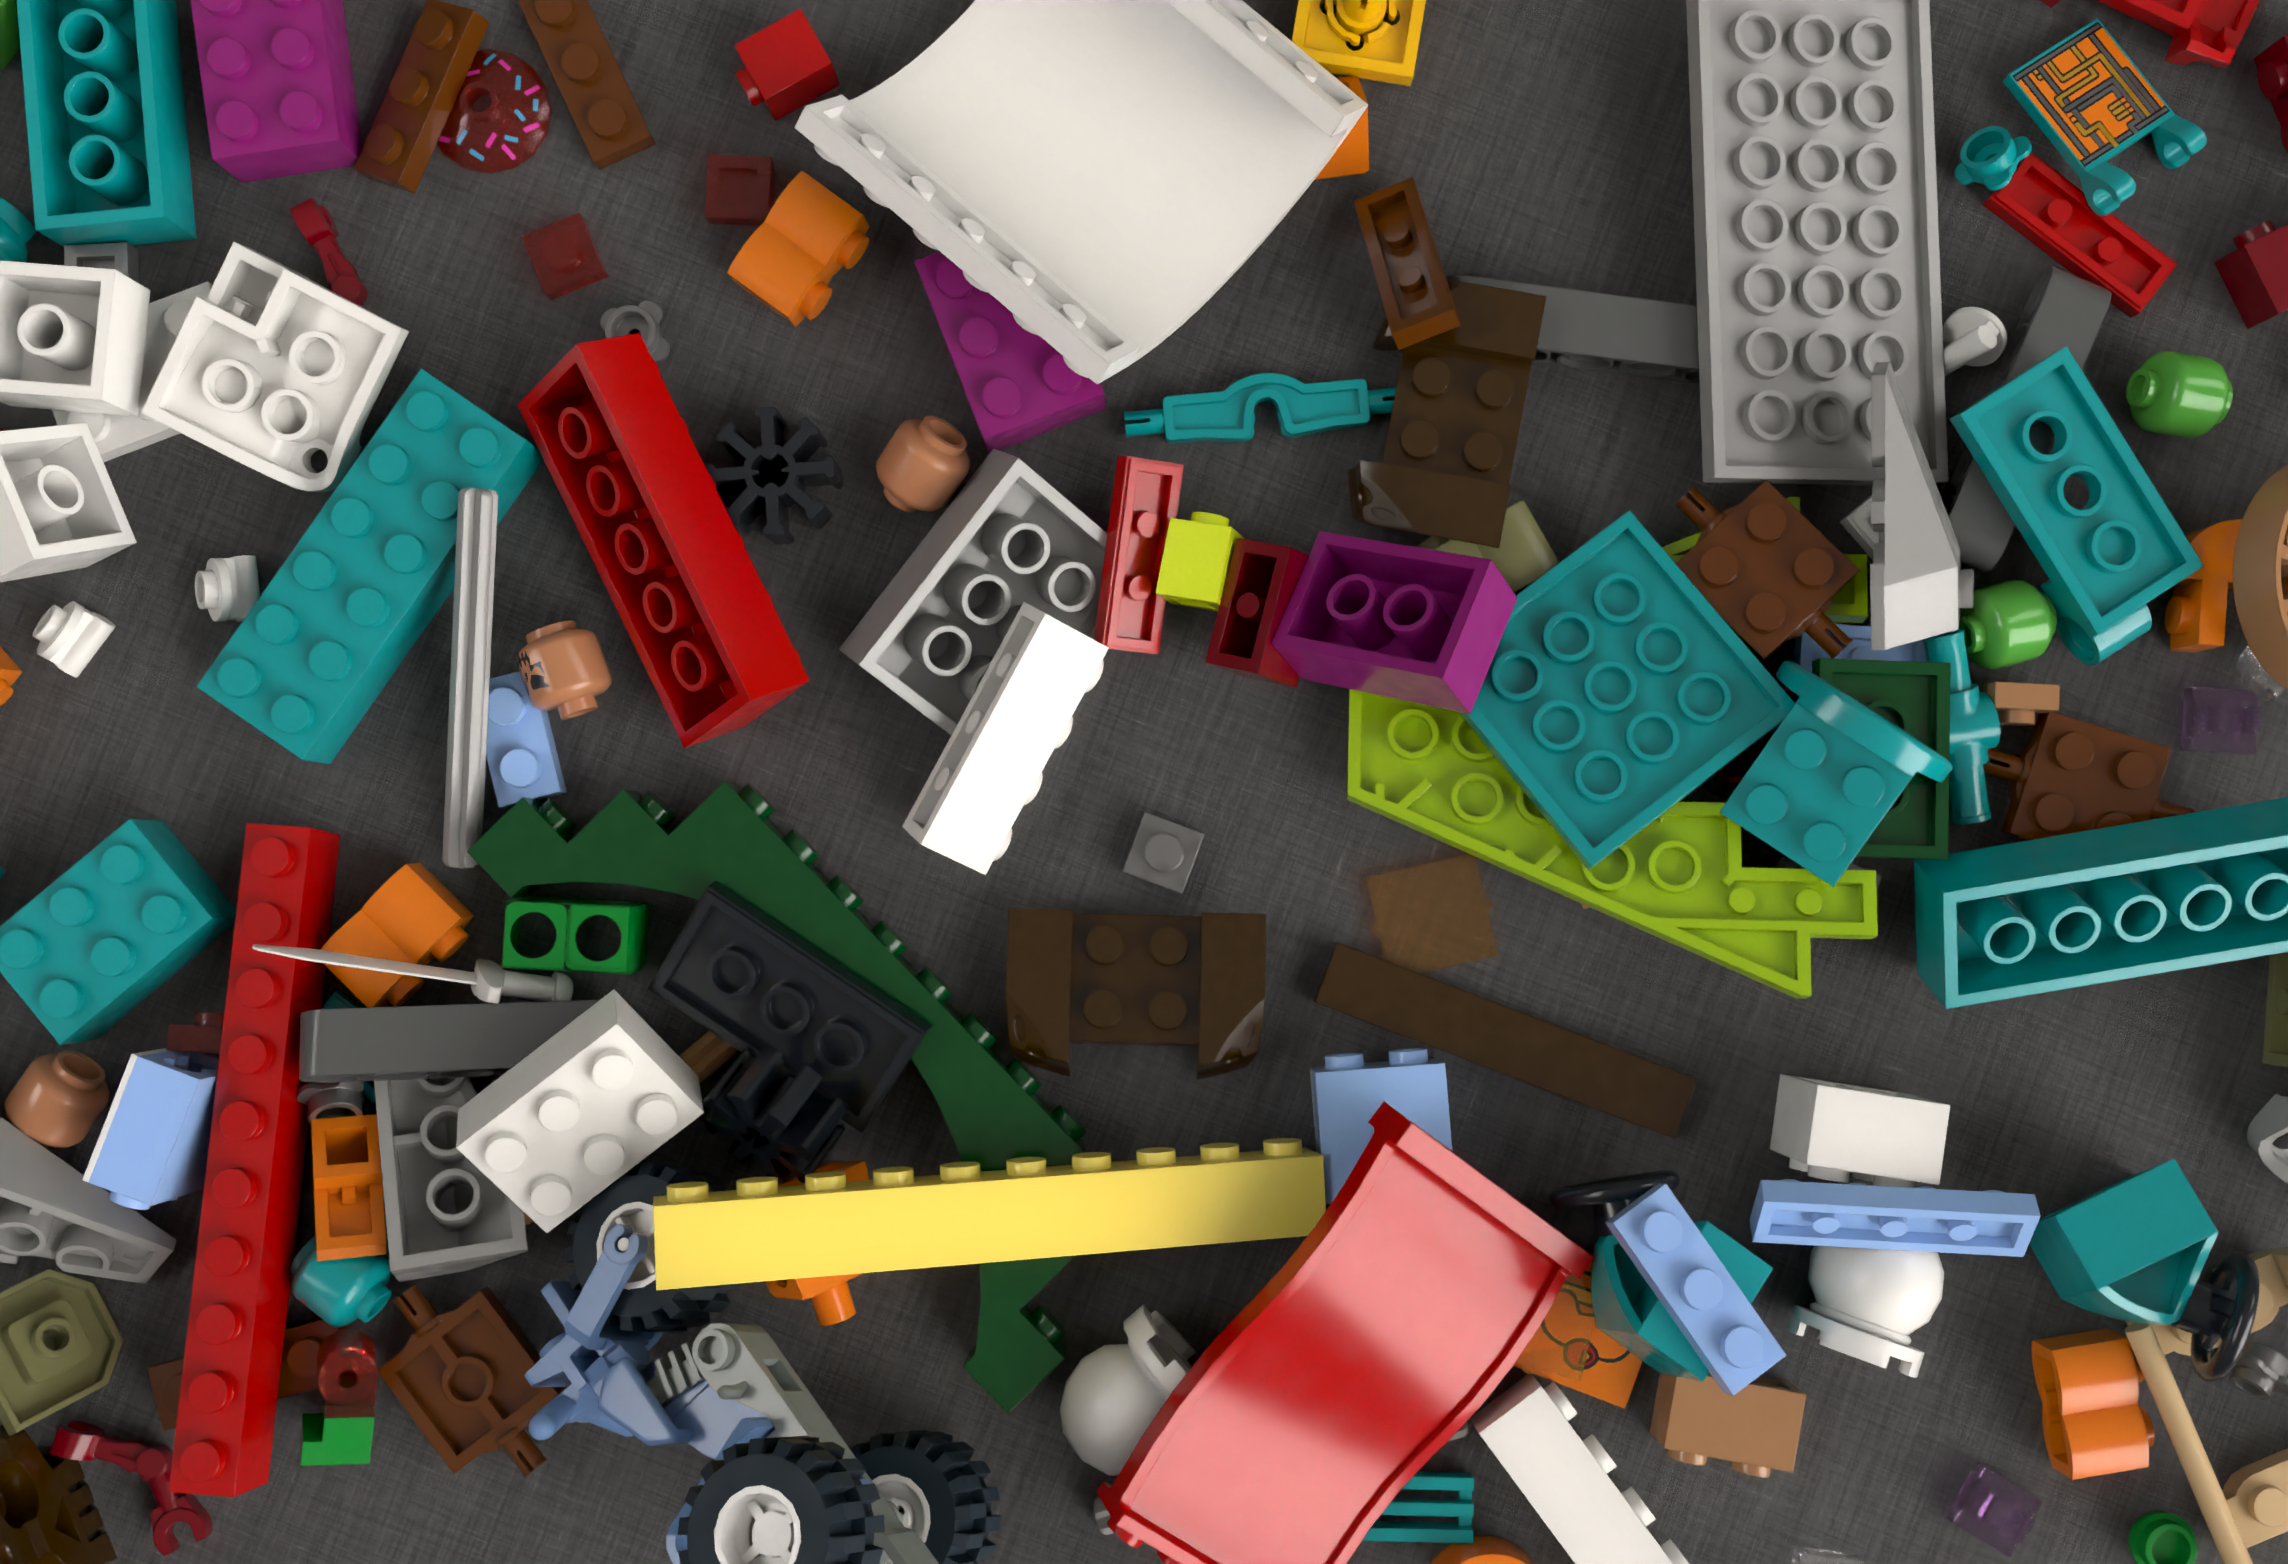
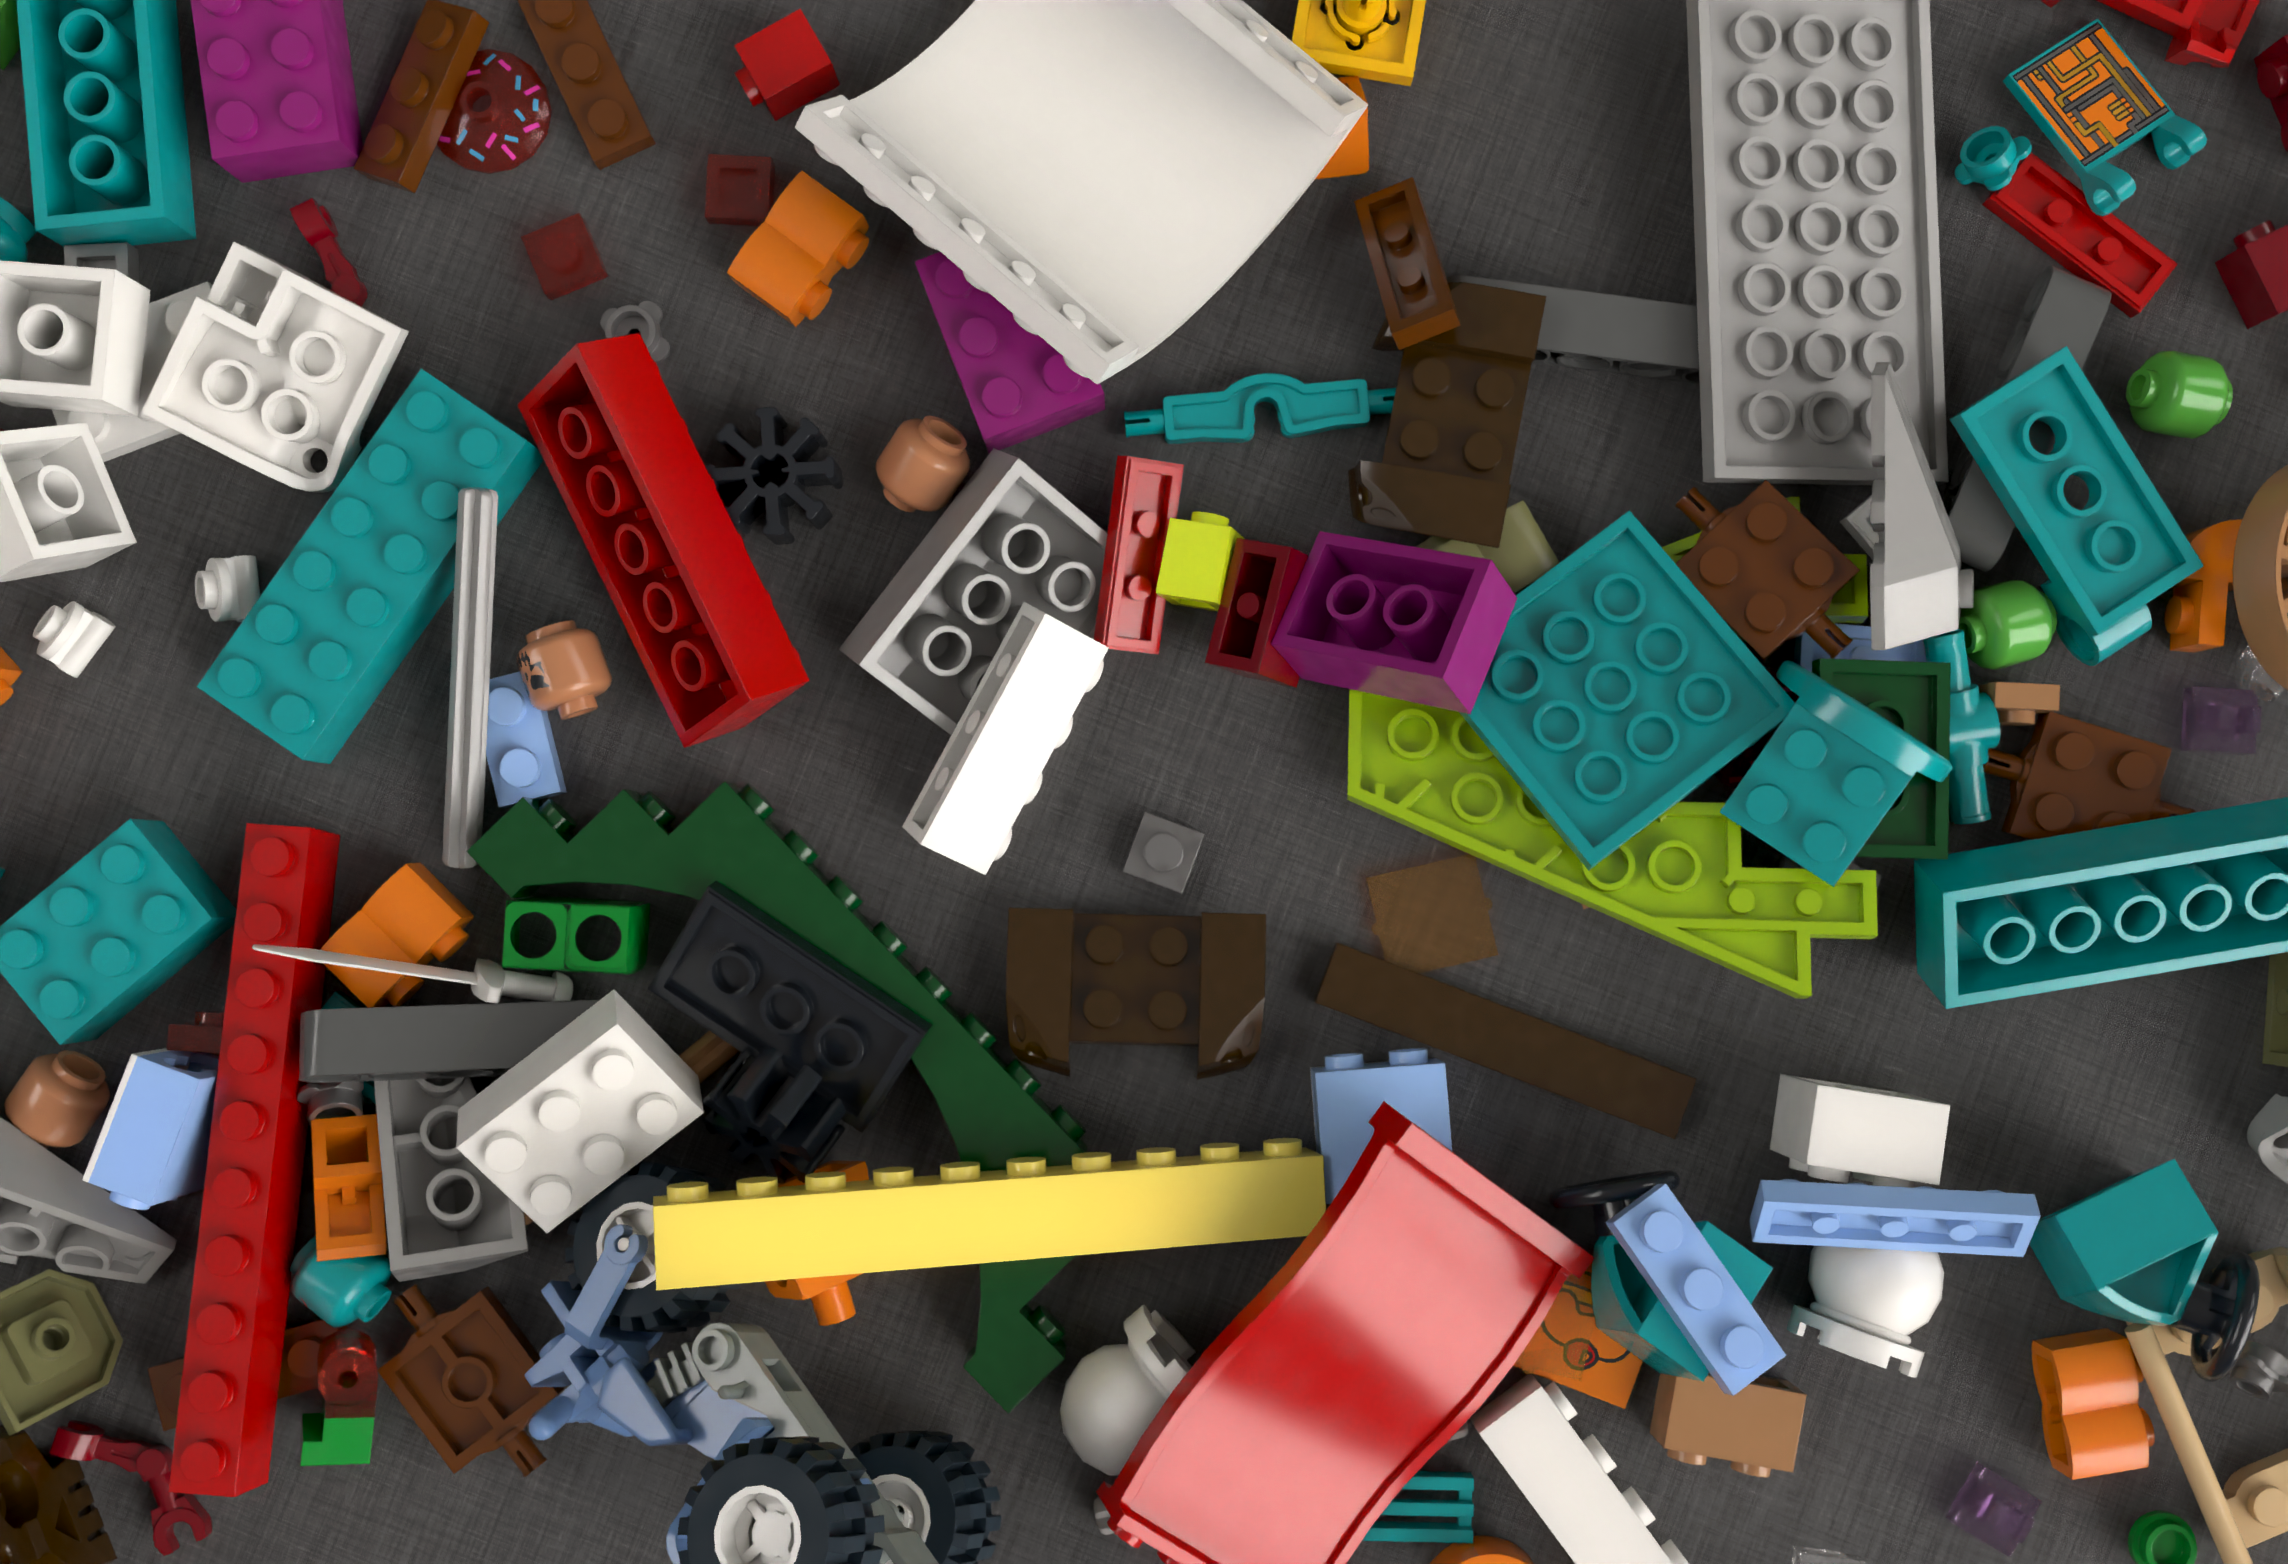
(1972, 338): white plate -> none

